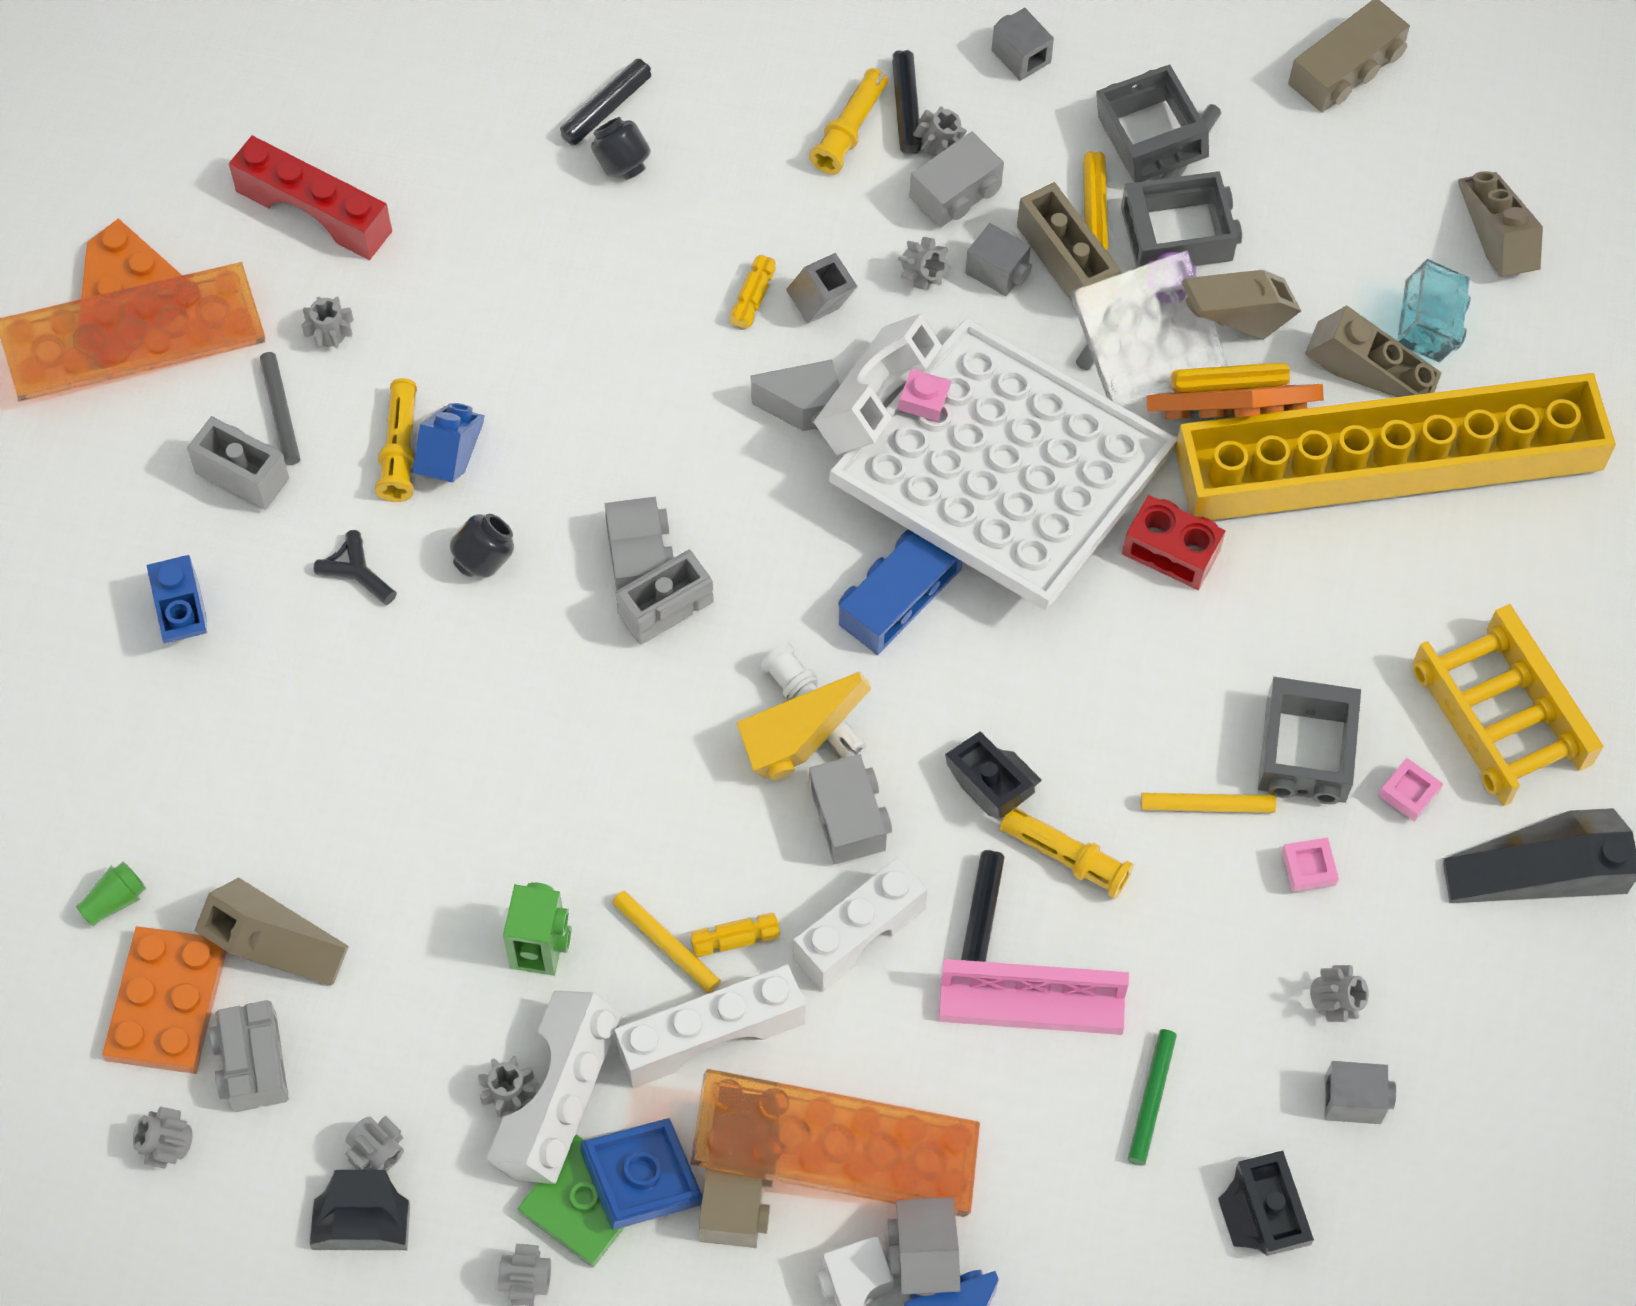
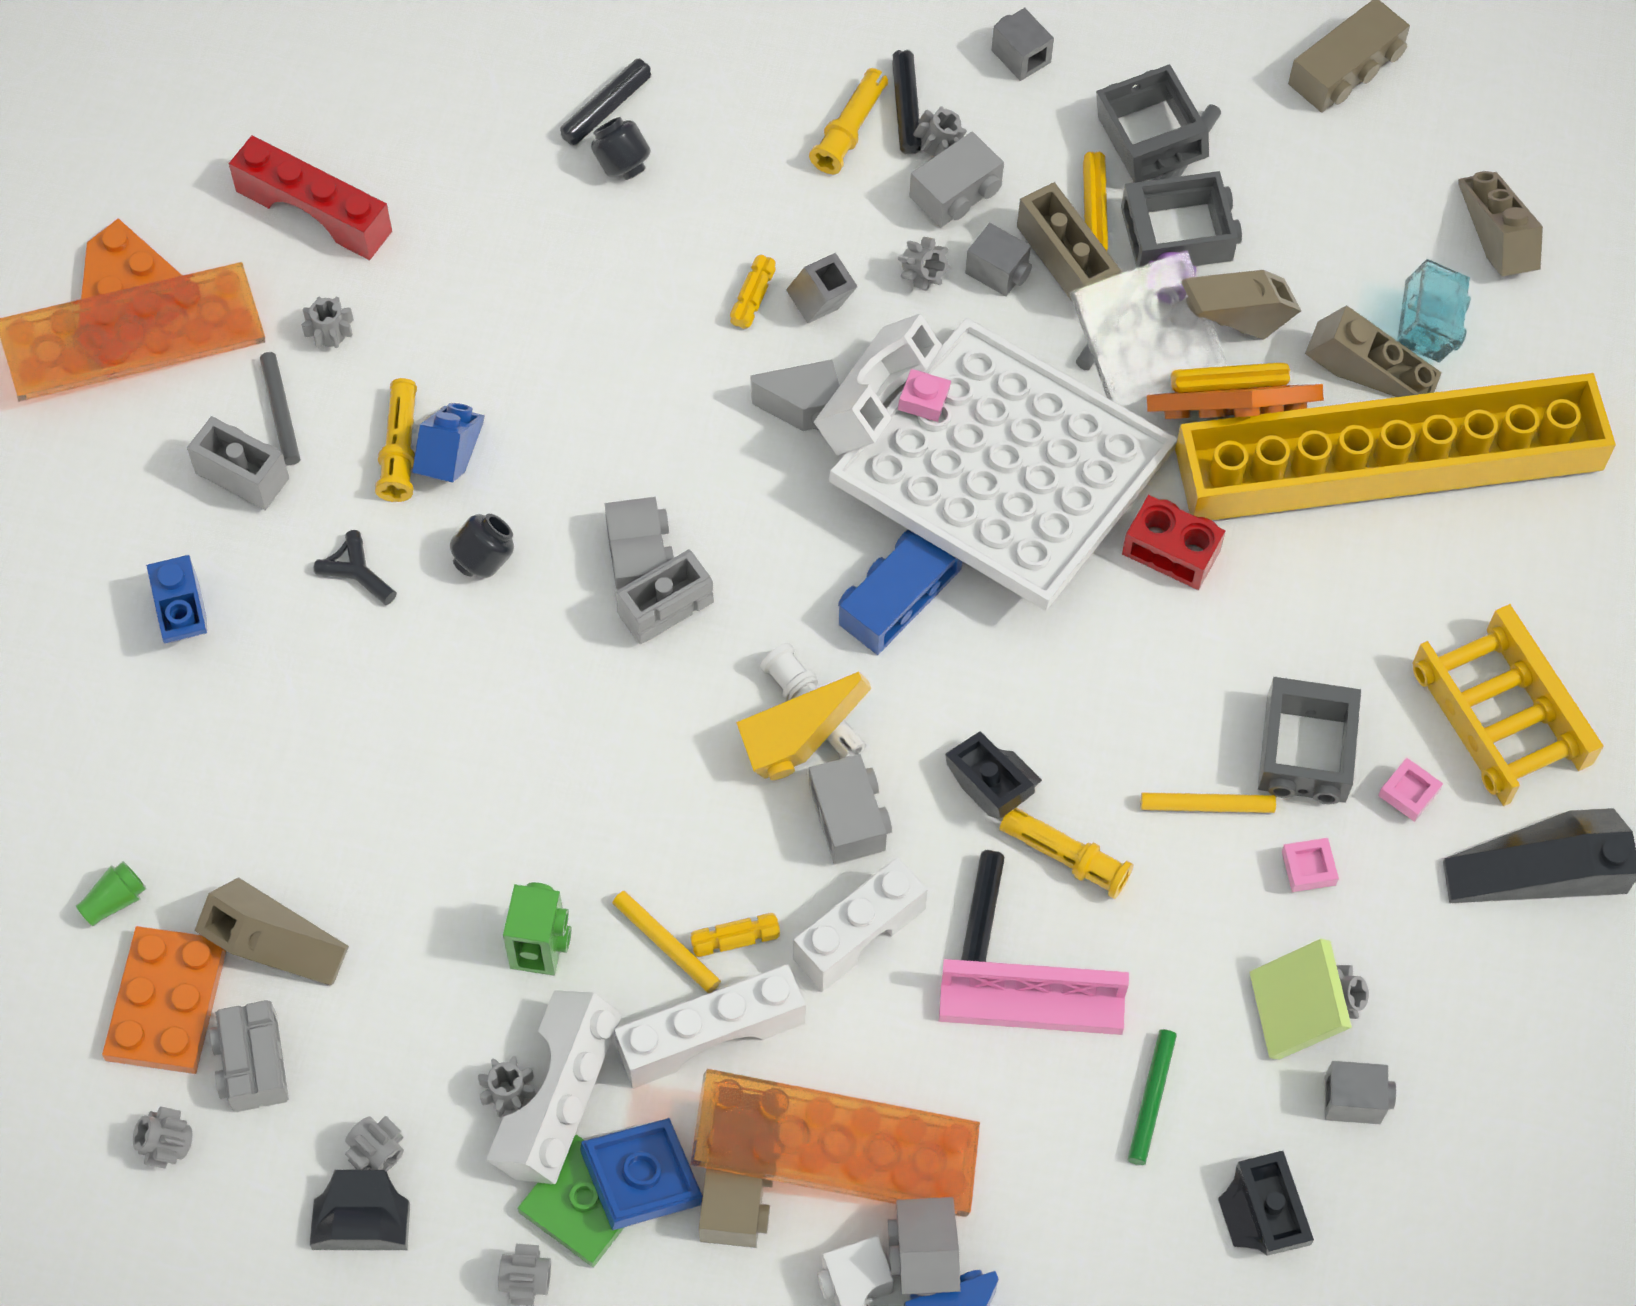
(1300, 999): none -> yellowish green tile

